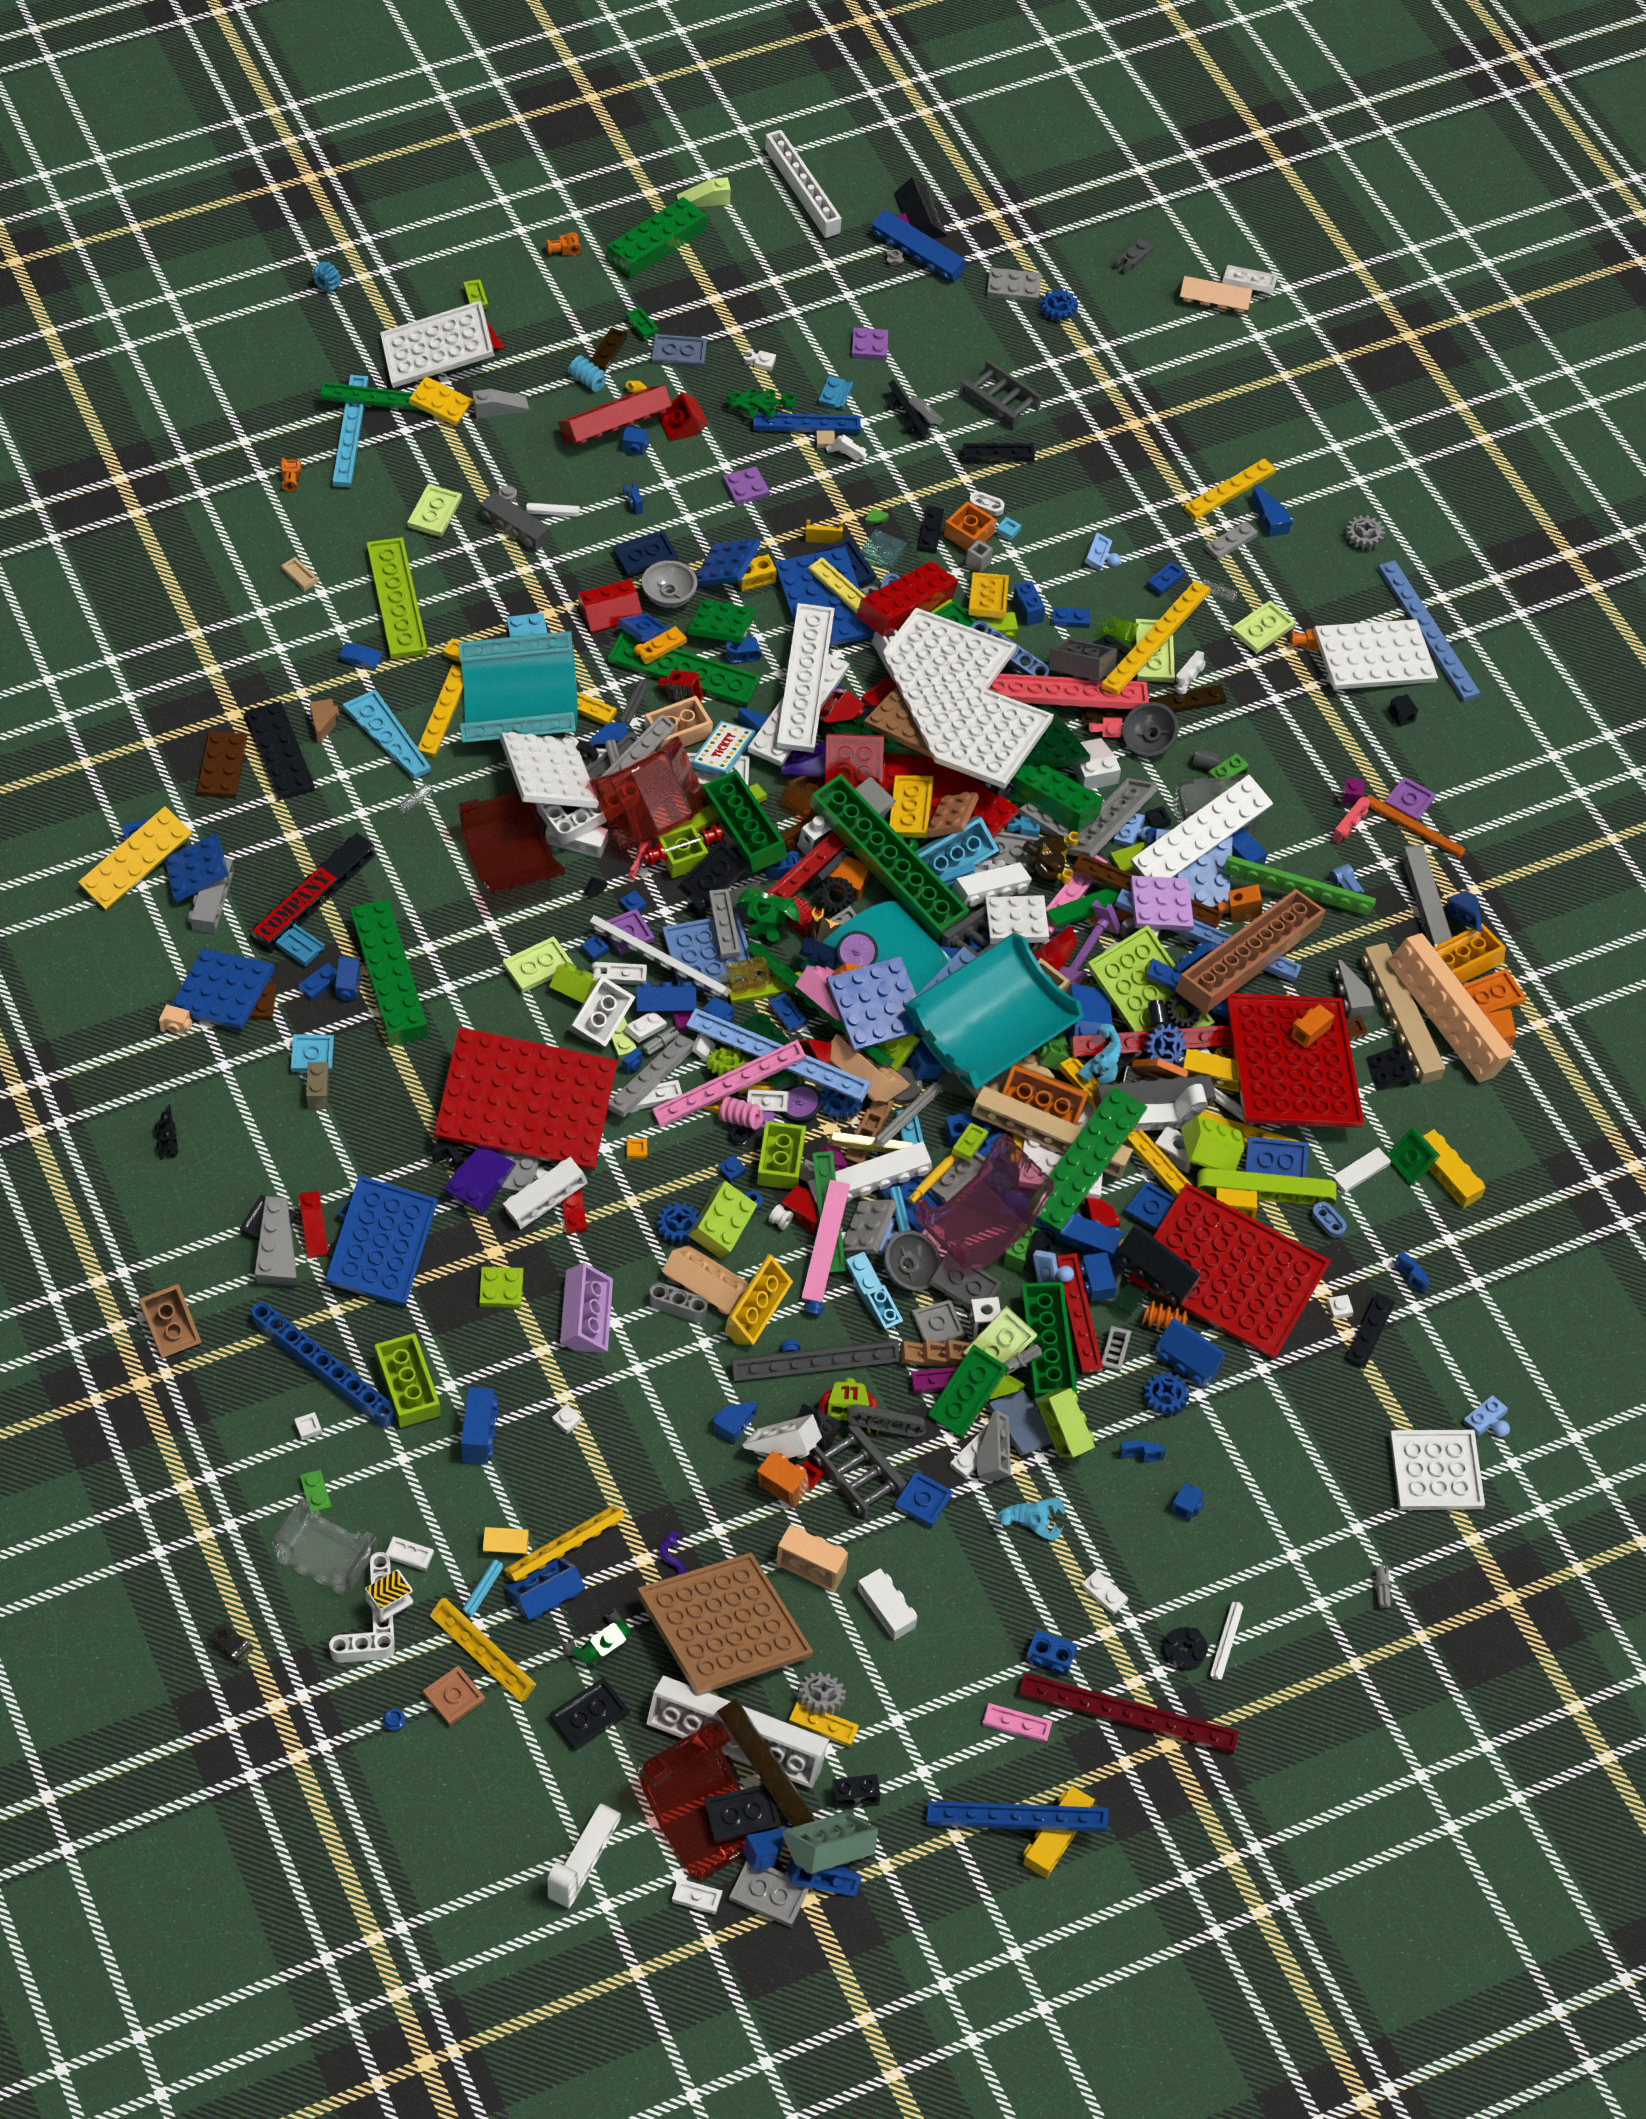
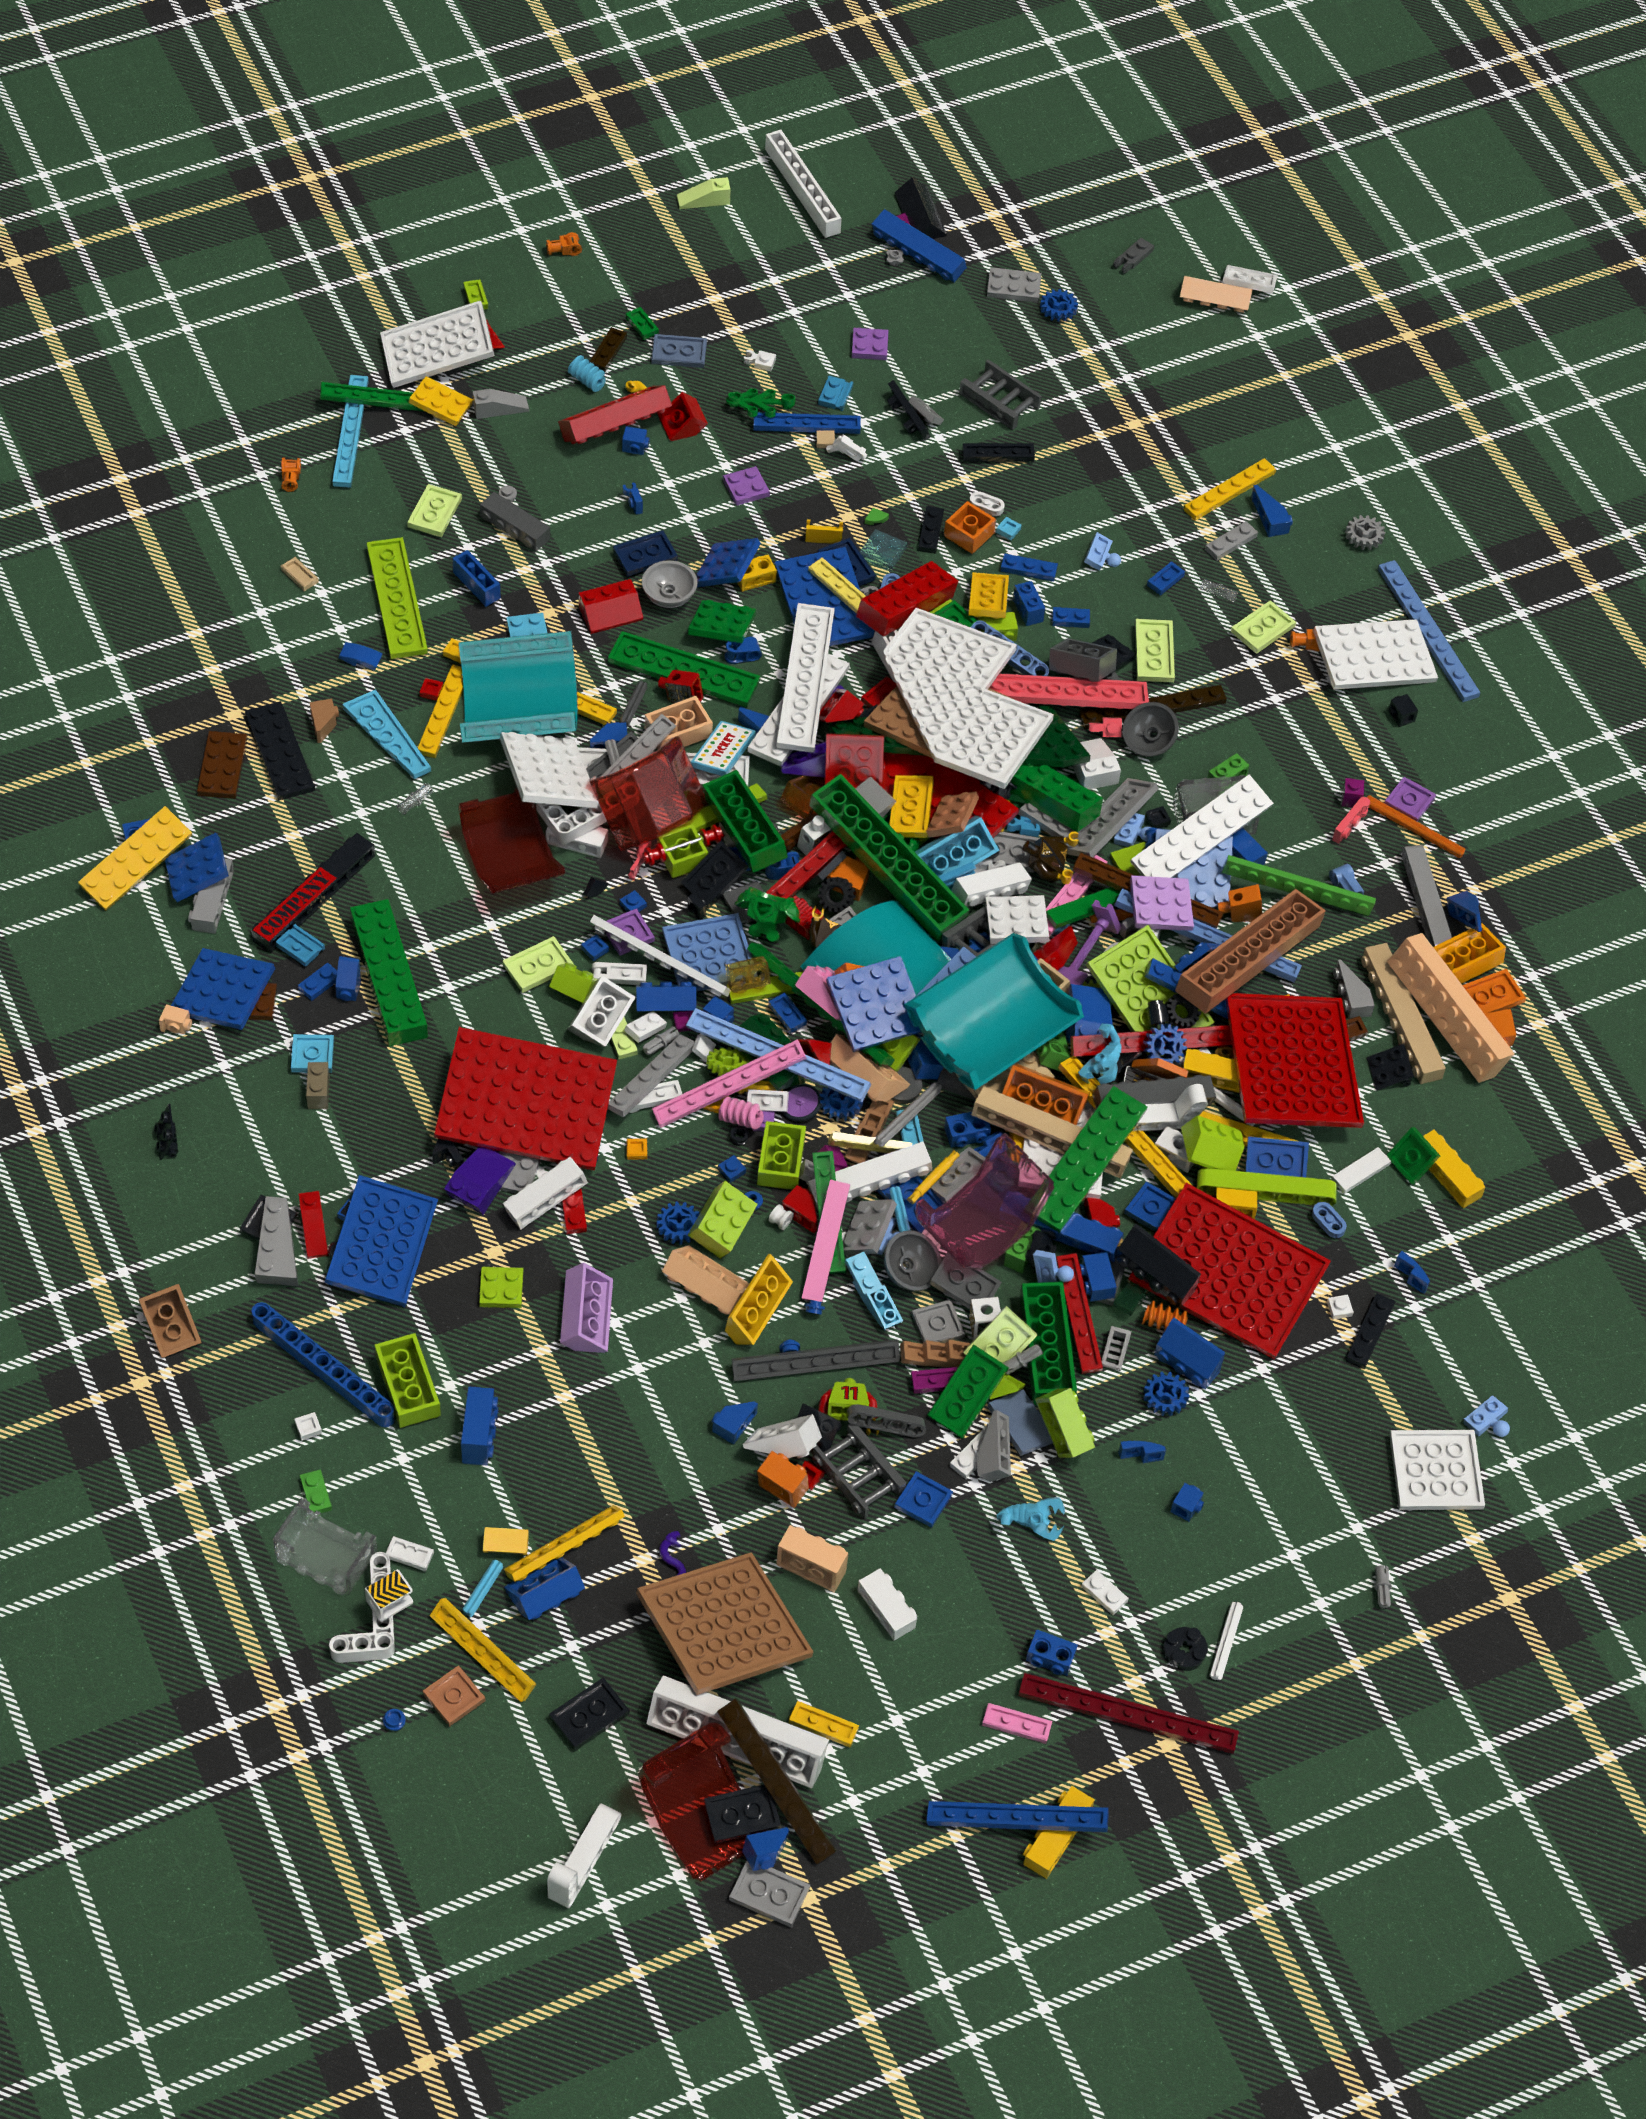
(234, 1646): clear smoke piece -> none
(326, 276): dark azure gear -> none
(431, 689): none -> red plate
(476, 578): none -> blue brick
(553, 509): white axle -> none
(566, 1419): white plate -> none
(586, 751): black plate -> none
(601, 1644): green torso -> none
(632, 1061): blue plate -> none
(642, 626): blue plate -> none
(656, 237): green brick -> none
(660, 645): light orange plate -> none
(671, 1295): light grey beam -> none
(697, 1896): white plate -> none
(724, 923): light grey plate -> none
(819, 952): dark blue plate -> none
(821, 1693): light grey gear -> none
(830, 1842): sand green slope -> none
(834, 1880): blue slope -> none
(855, 1792): black brick -> none
(857, 949): medium lavender wheel -> none
(970, 1142): lime plate -> none
(979, 556): light grey brick -> none
(1029, 567): none -> blue plate
(1123, 628): clear neon green piece -> none
(1155, 638): yellow plate -> none
(1190, 672): white plate -> none
(1206, 759): dark grey brick -> none
(1312, 1025): orange brick -> none

